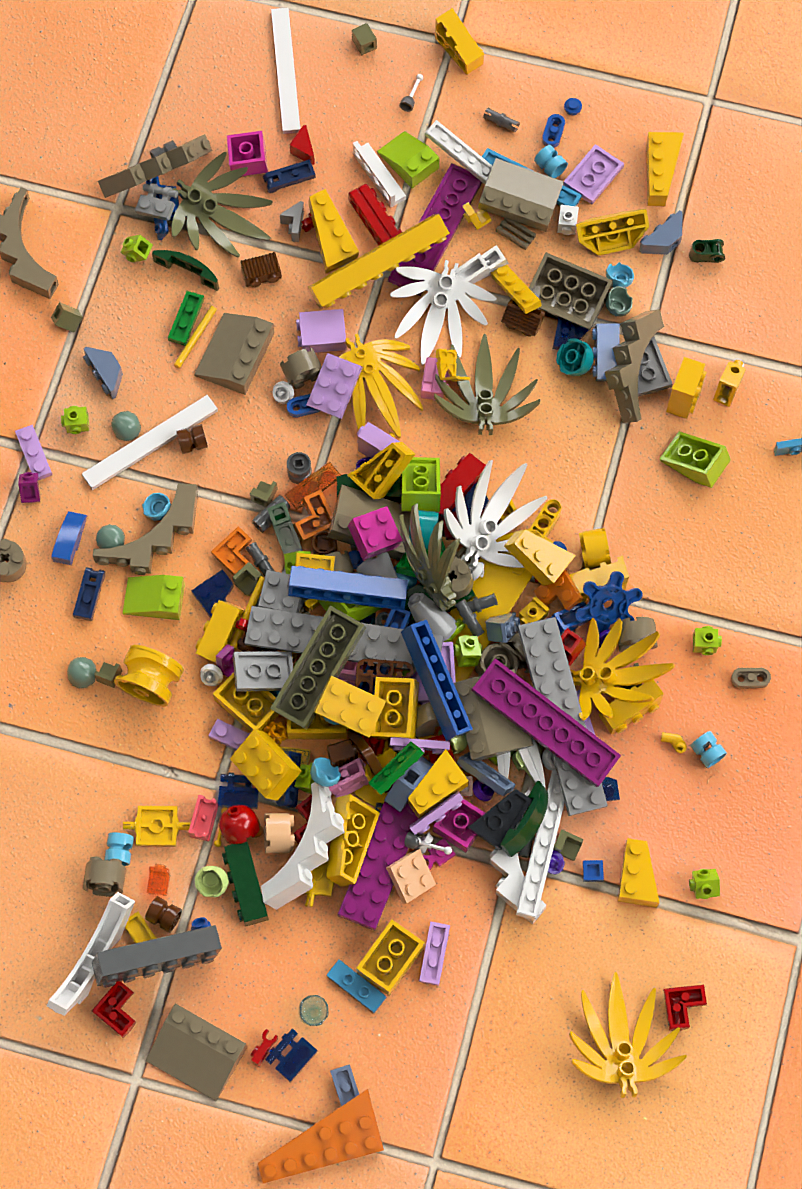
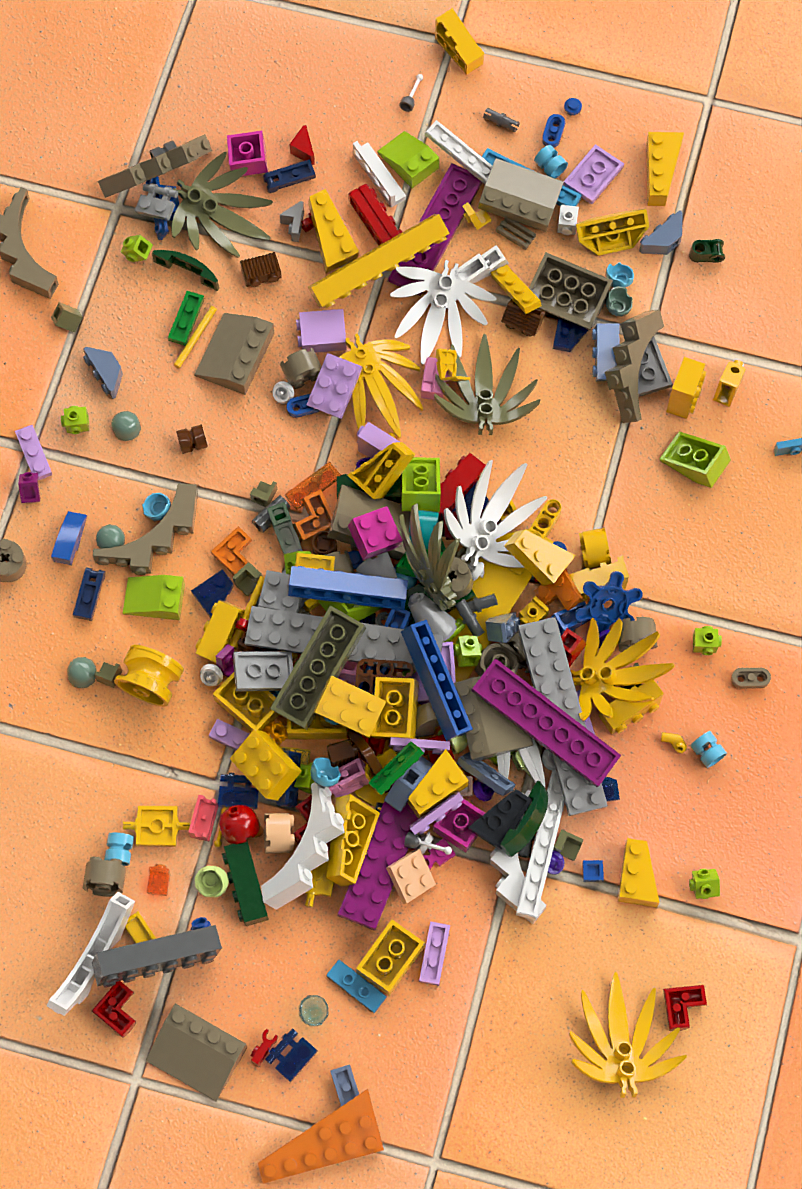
(149, 442): white tile -> none
(163, 914): reddish brown wheel -> none
(260, 559): dark grey pin -> none
(285, 70): white tile -> none
(298, 467): dark grey wheel -> none
(364, 39): olive panel -> none
(575, 357): teal cylinder -> none

